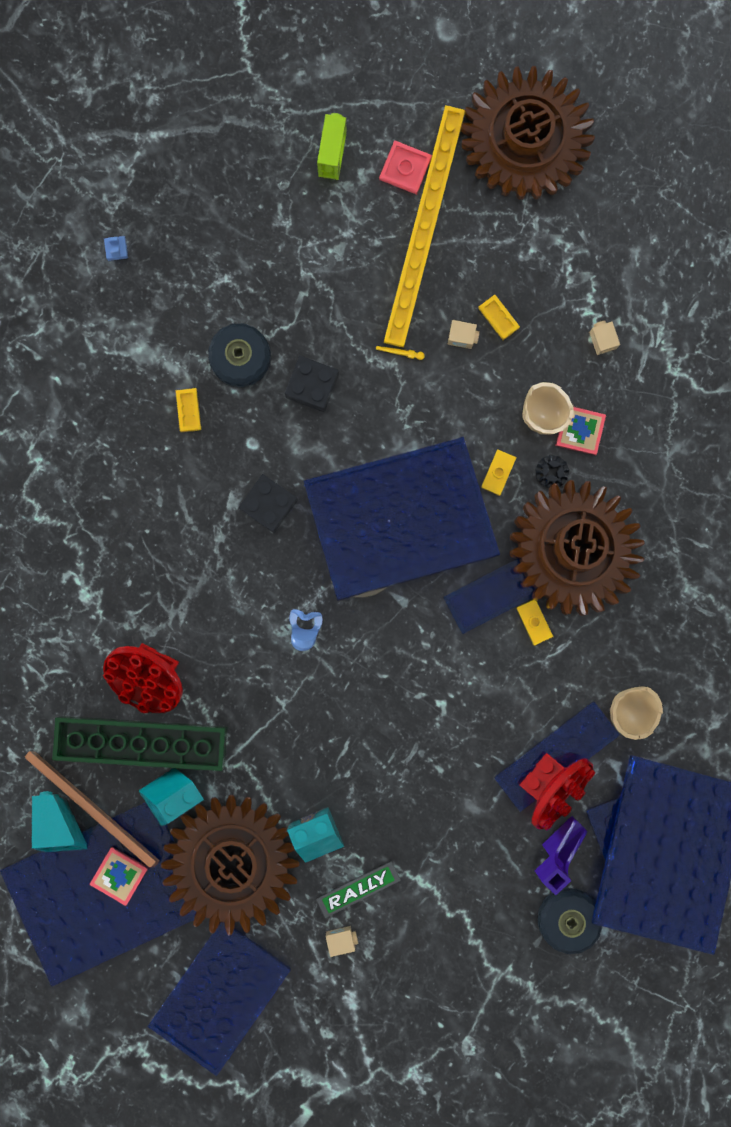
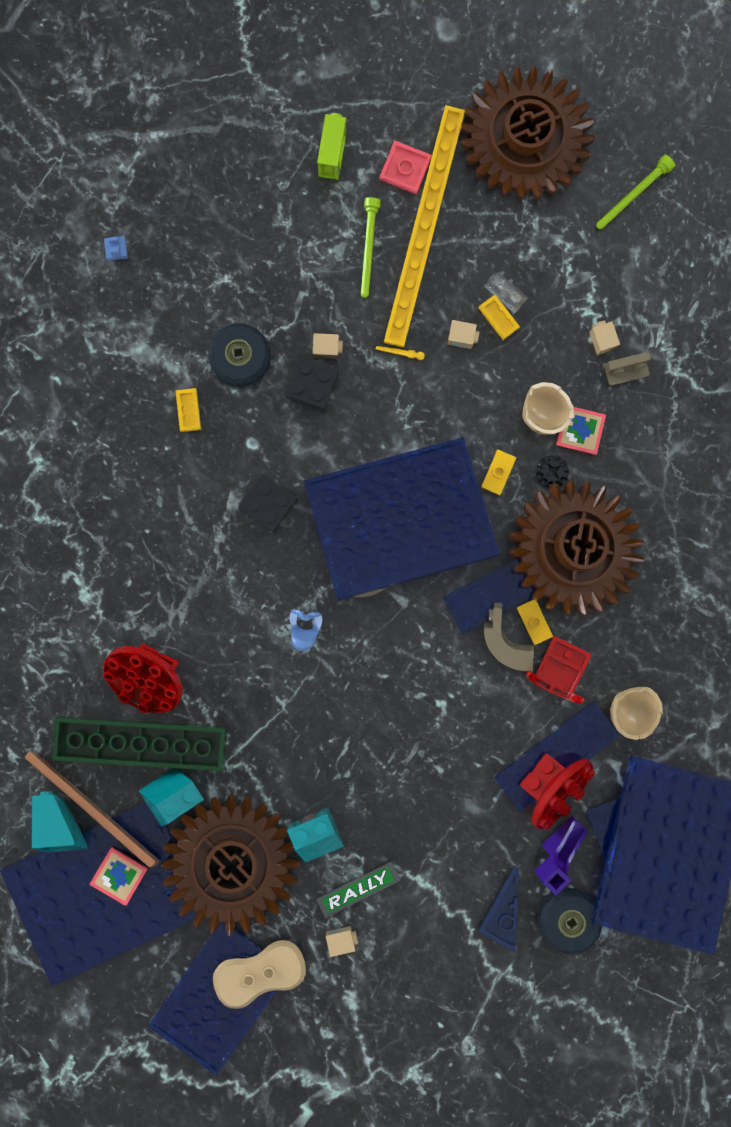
(243, 980): none -> tan plate
(327, 346): none -> tan brick
(372, 206): none -> lime piece
(501, 918): none -> dark blue wing
(506, 291): none -> clear plate
(508, 653): none -> dark tan arch
(561, 669): none -> red piece
(627, 368): none -> dark tan bracket
(664, 165): none -> lime piece

